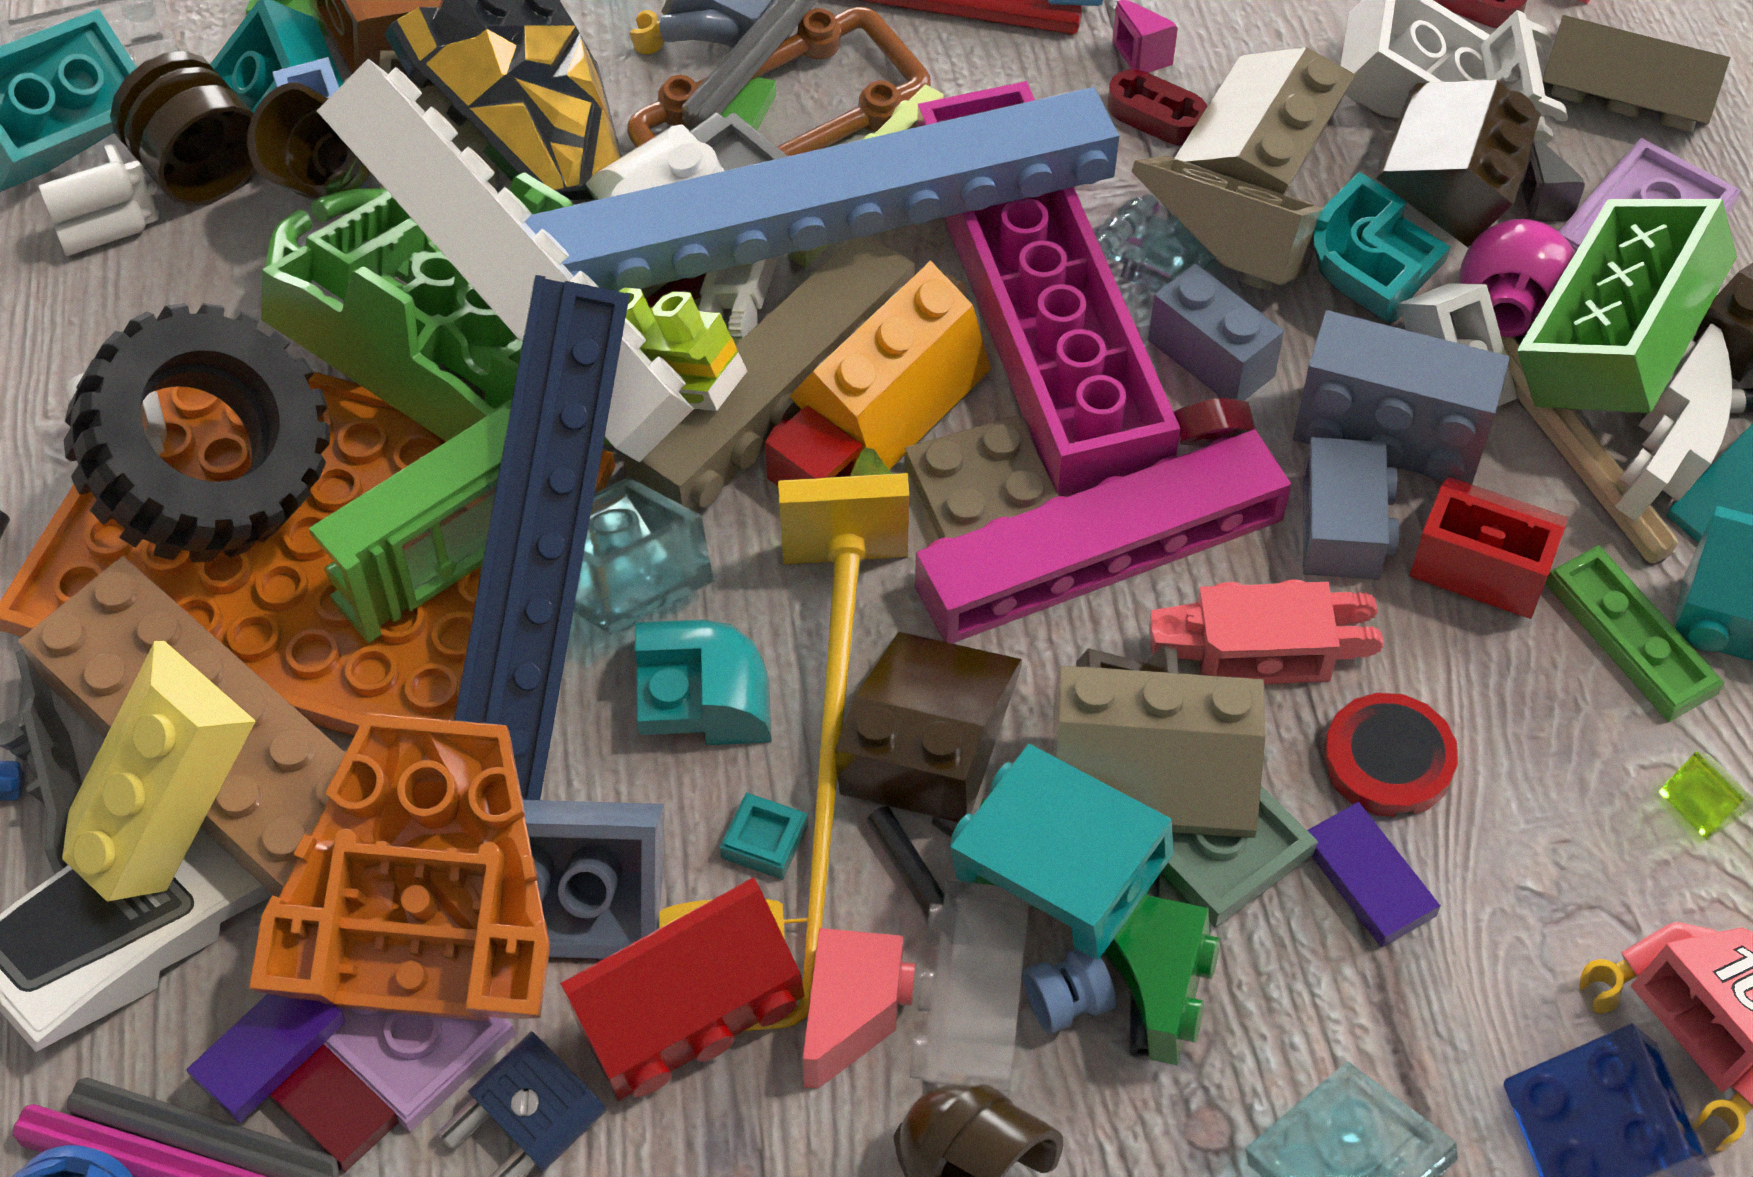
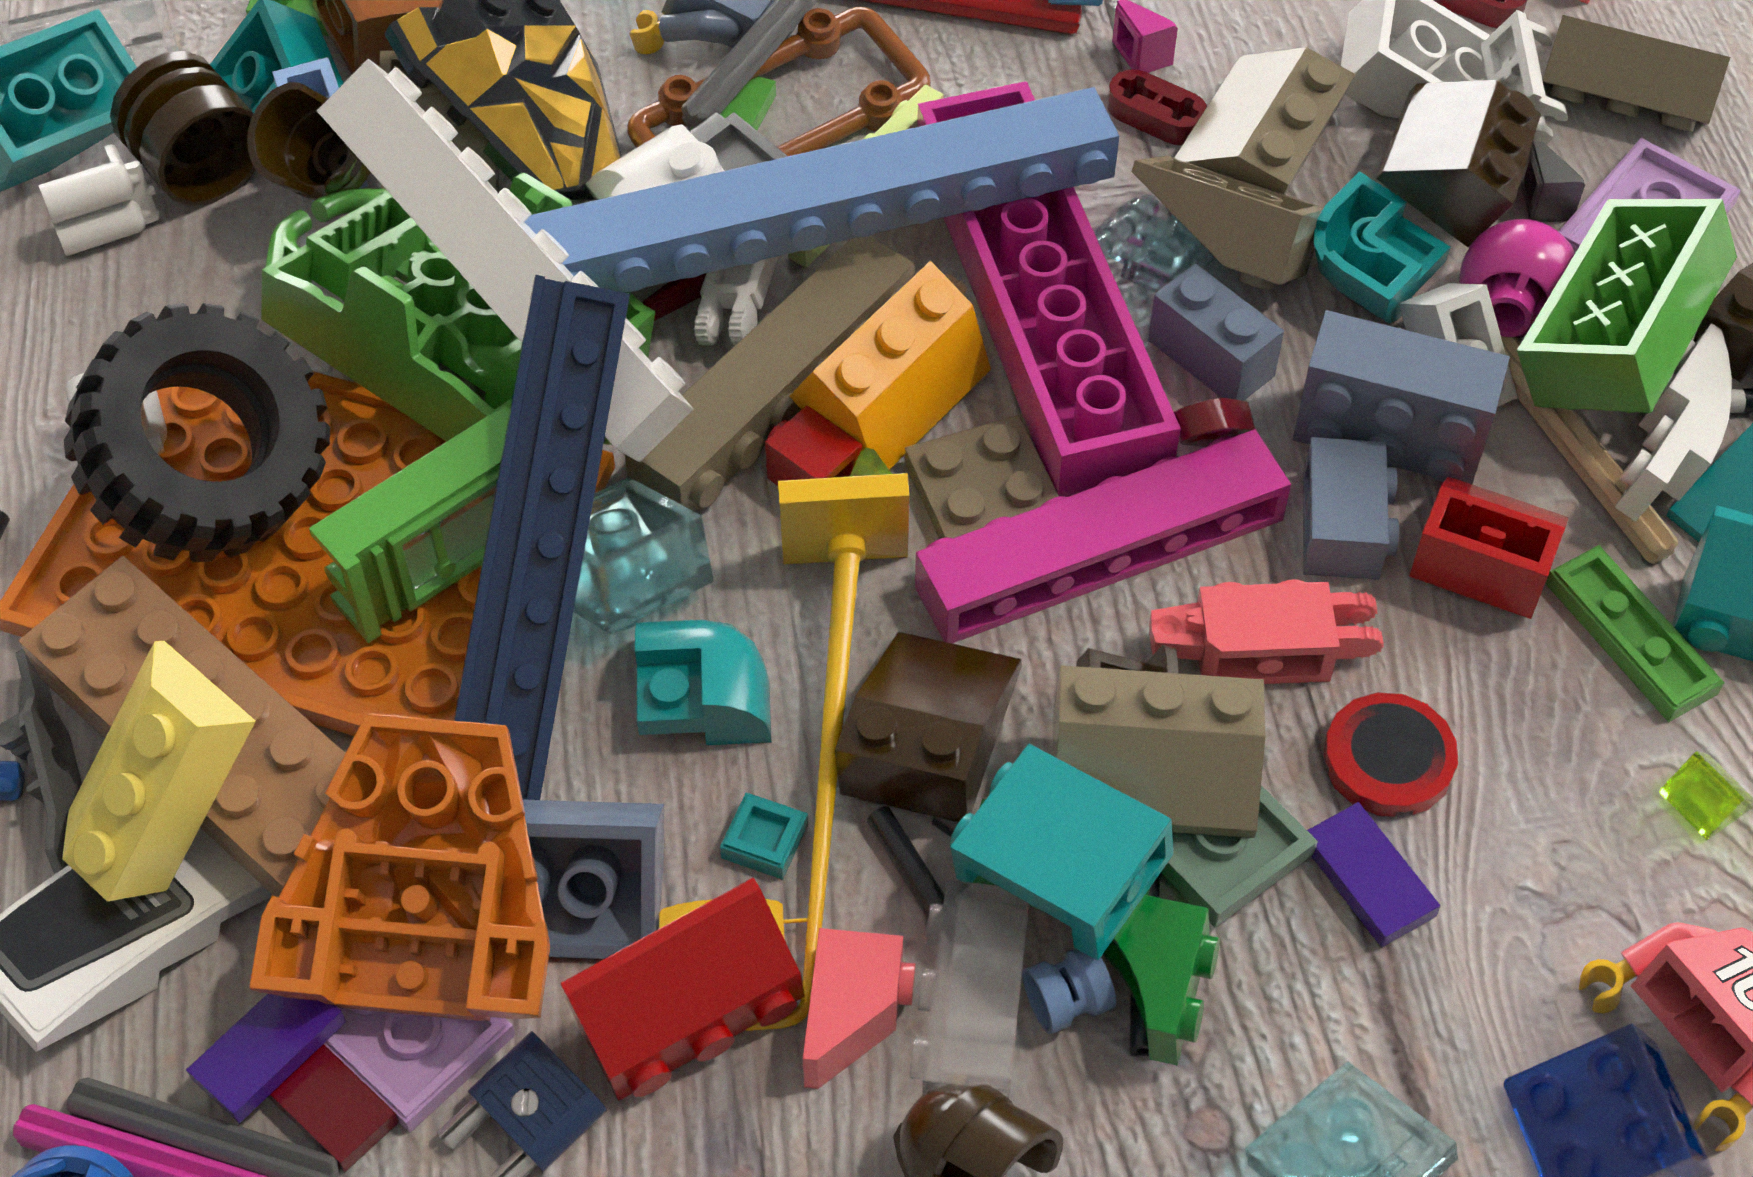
(689, 342): lime hips -> none

